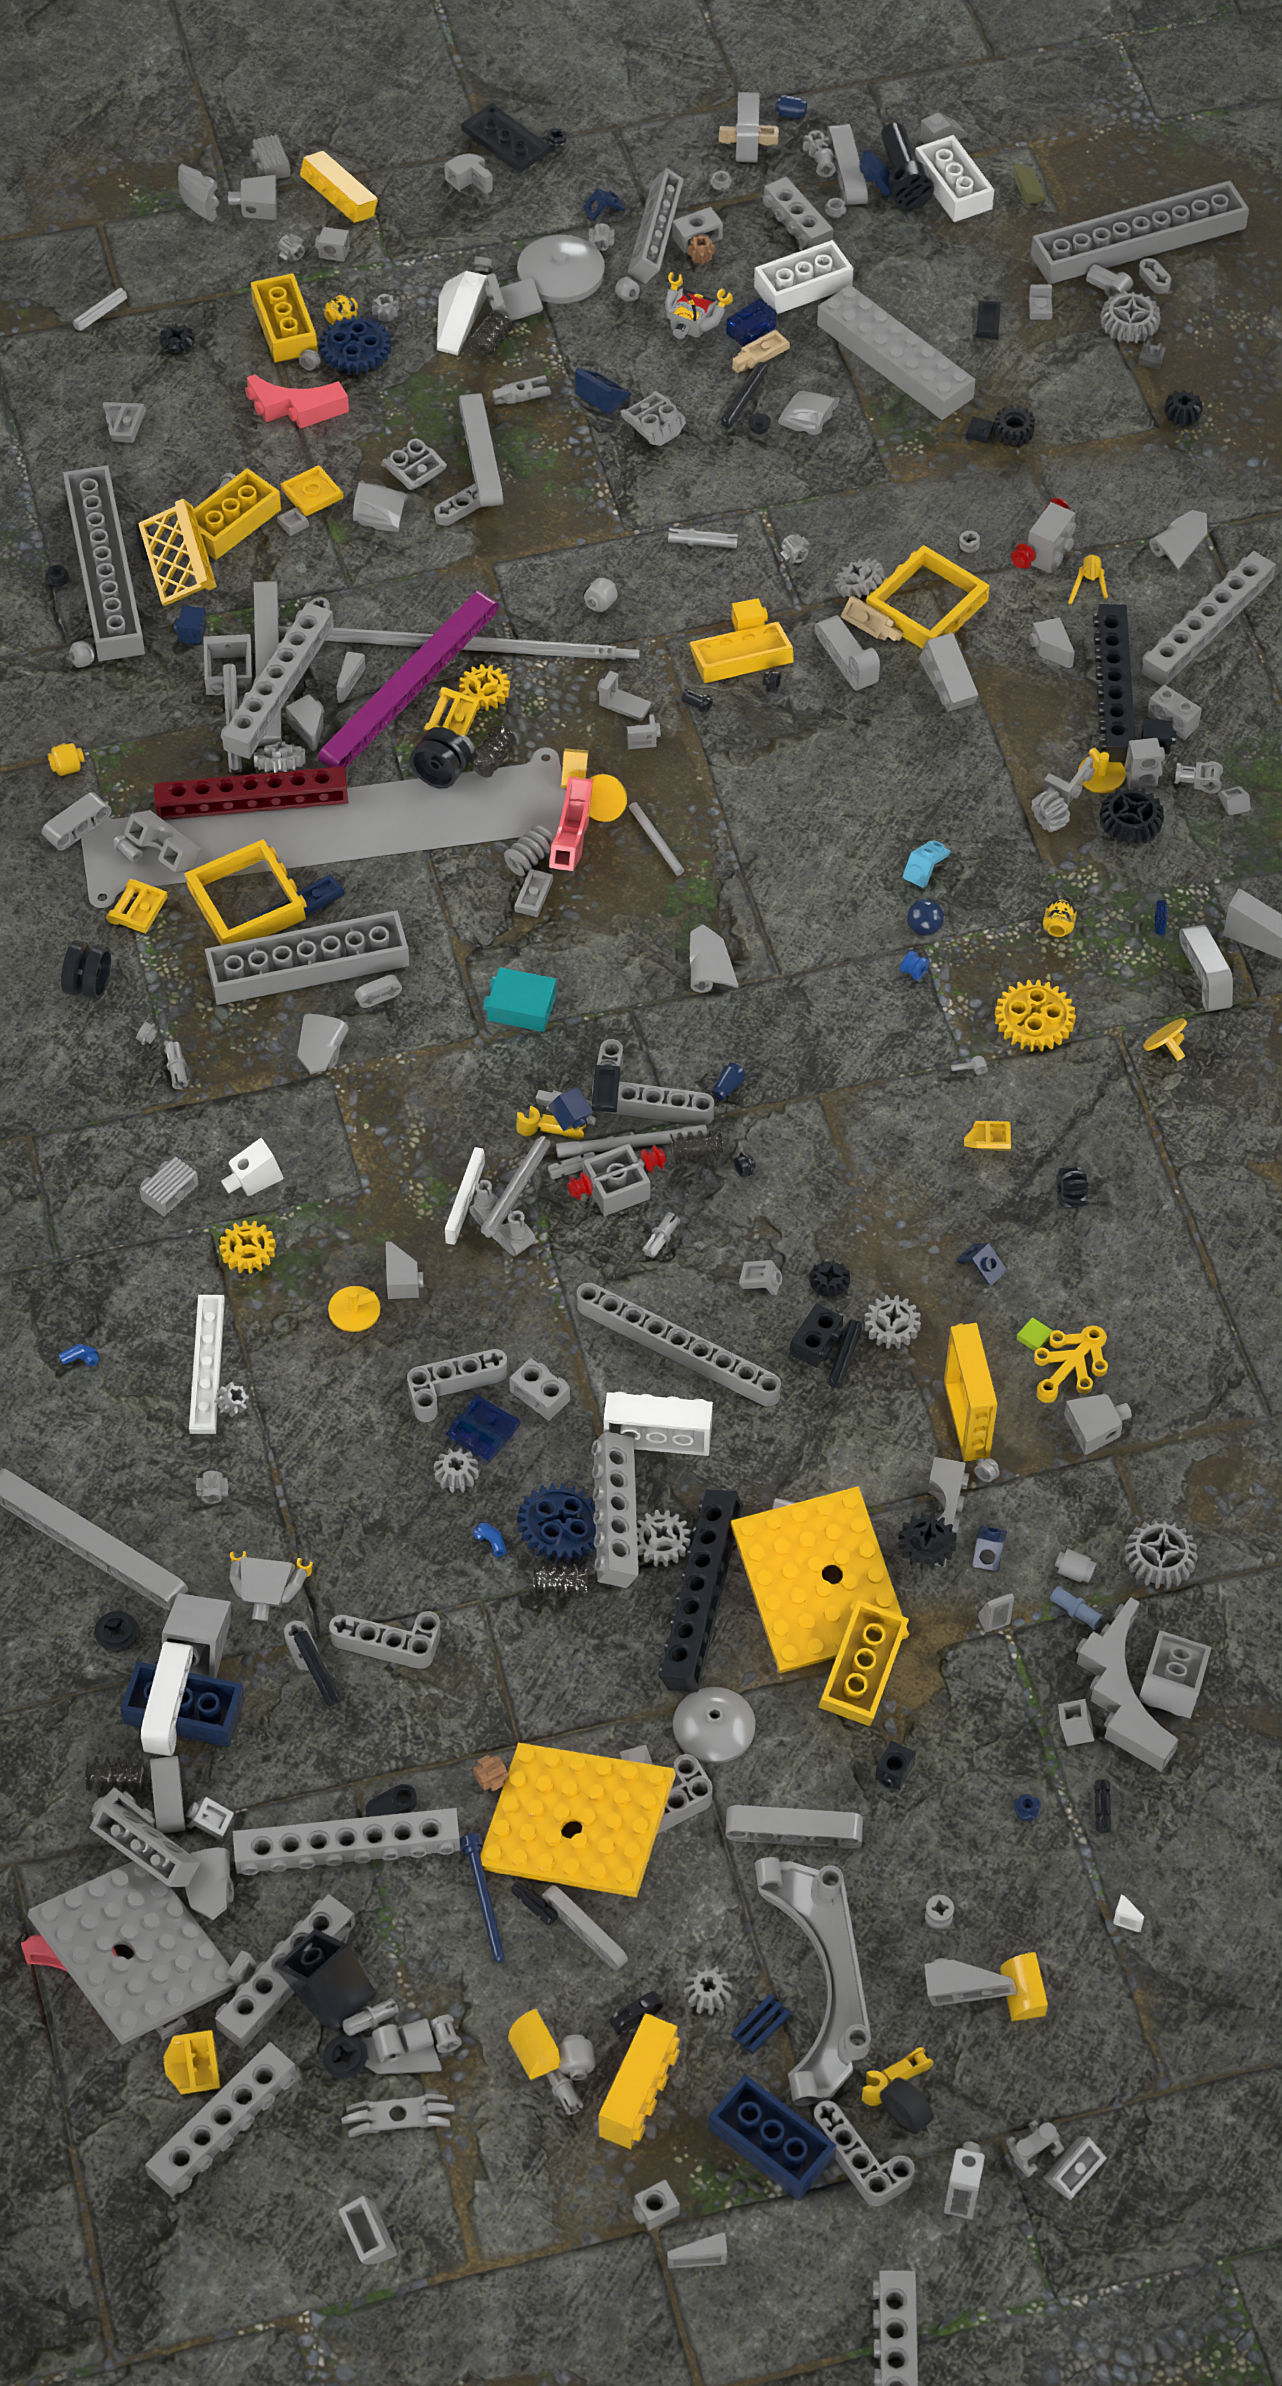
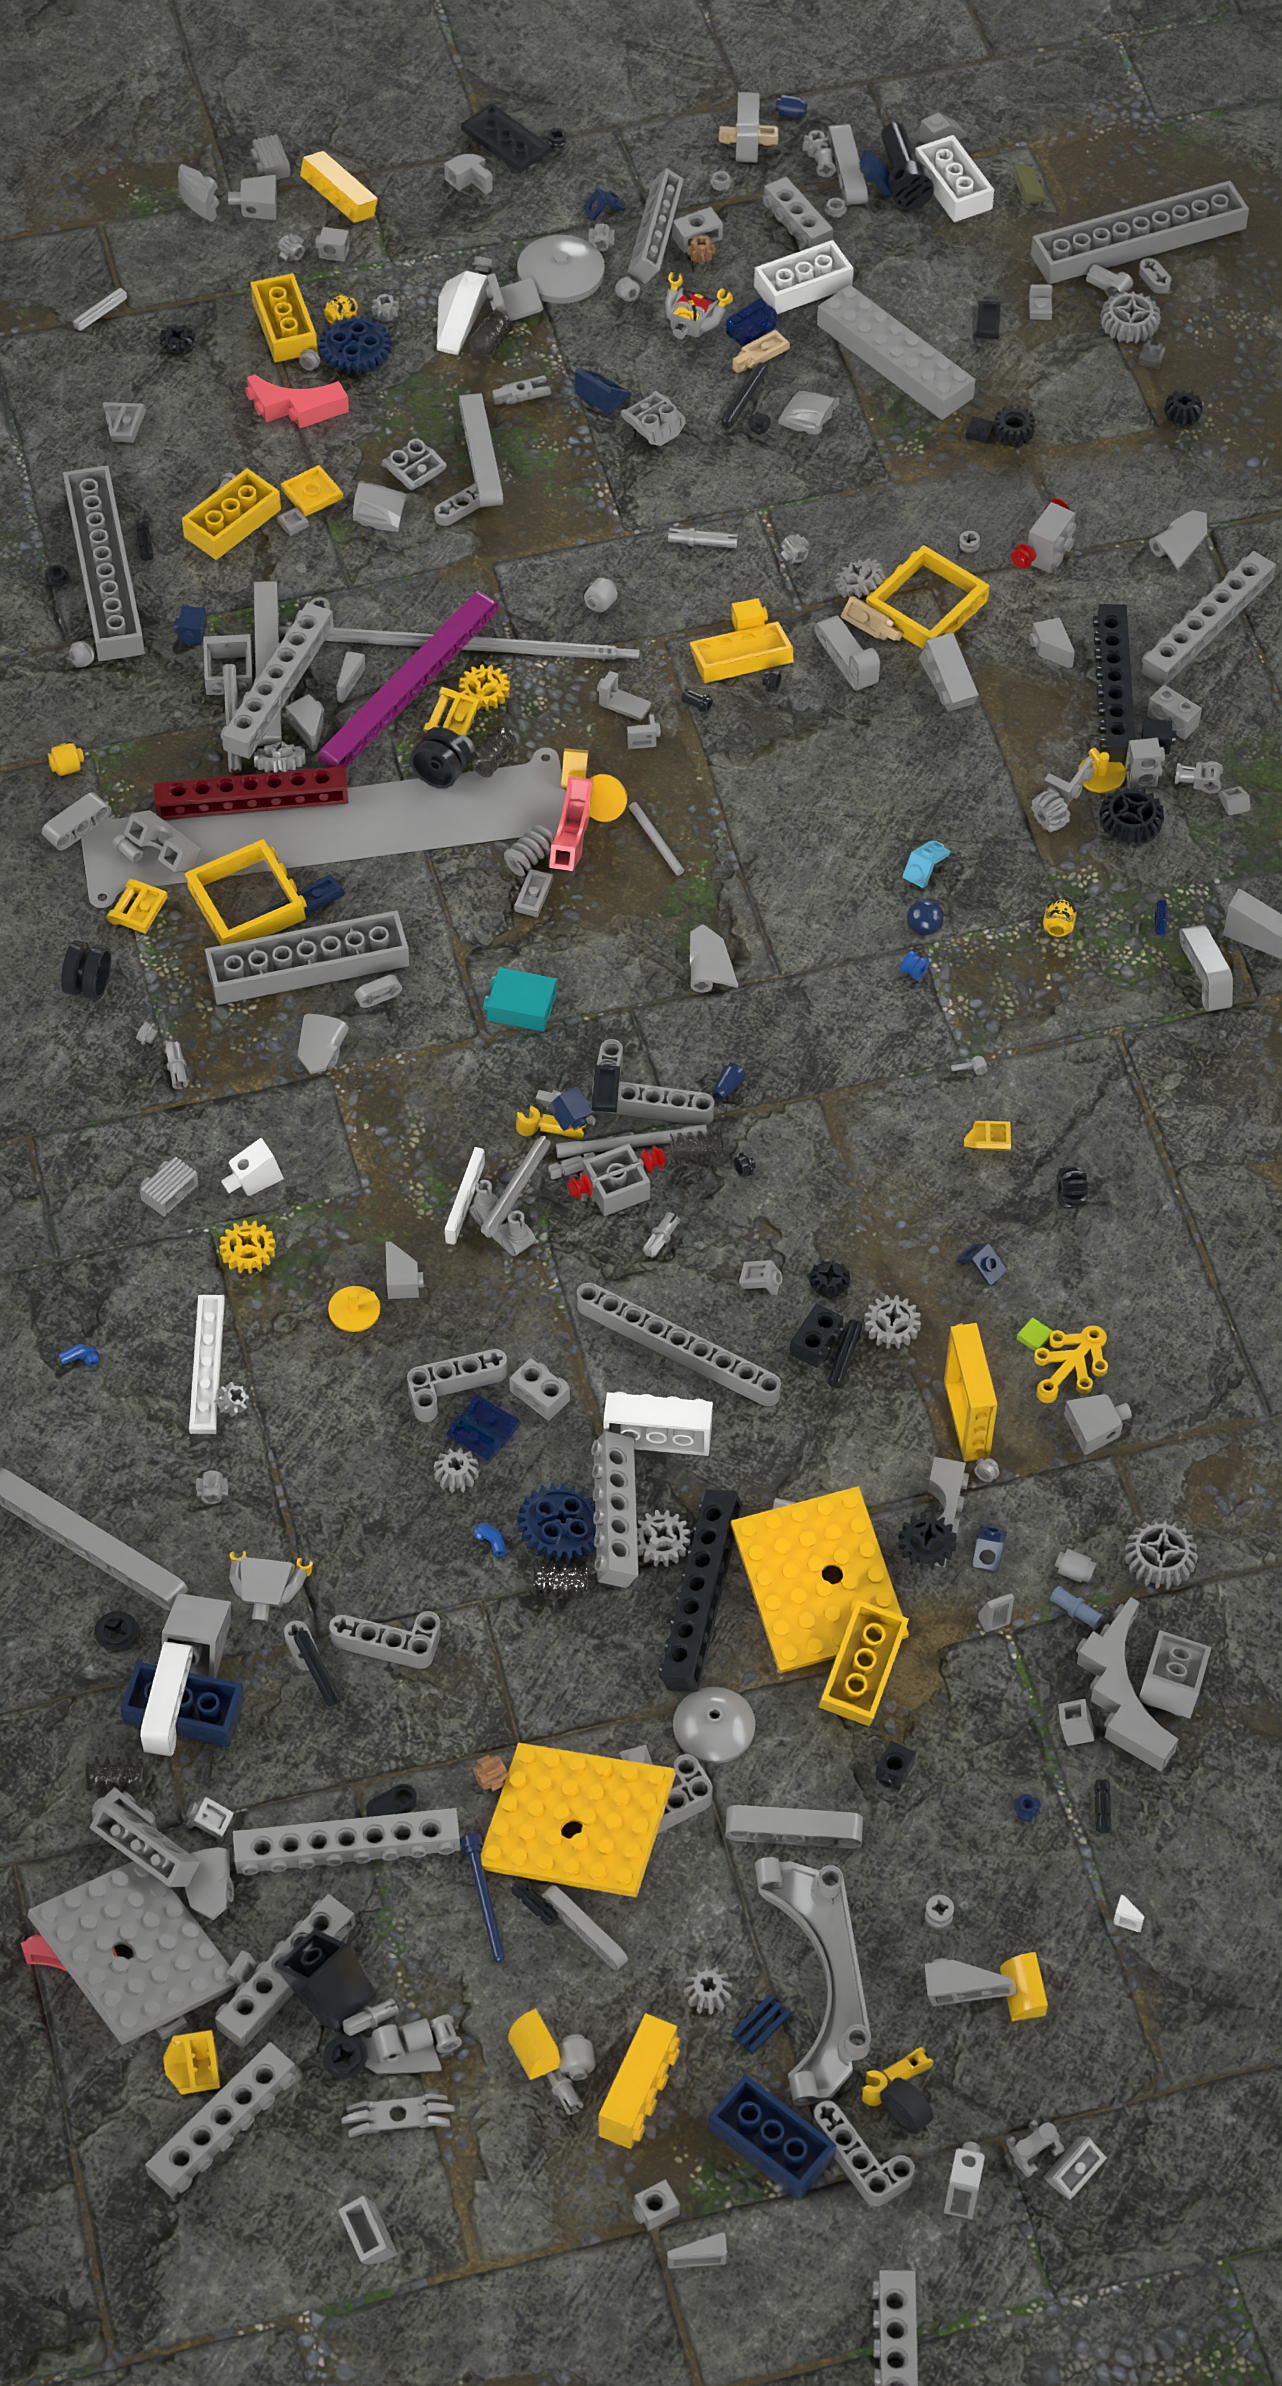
(167, 1794): light grey beam -> none
(192, 541): yellow fence -> none
(632, 2014): black piece -> none
(1035, 1015): yellow gear -> none
(1091, 569): yellow plant -> none
(1170, 1036): yellow shield -> none

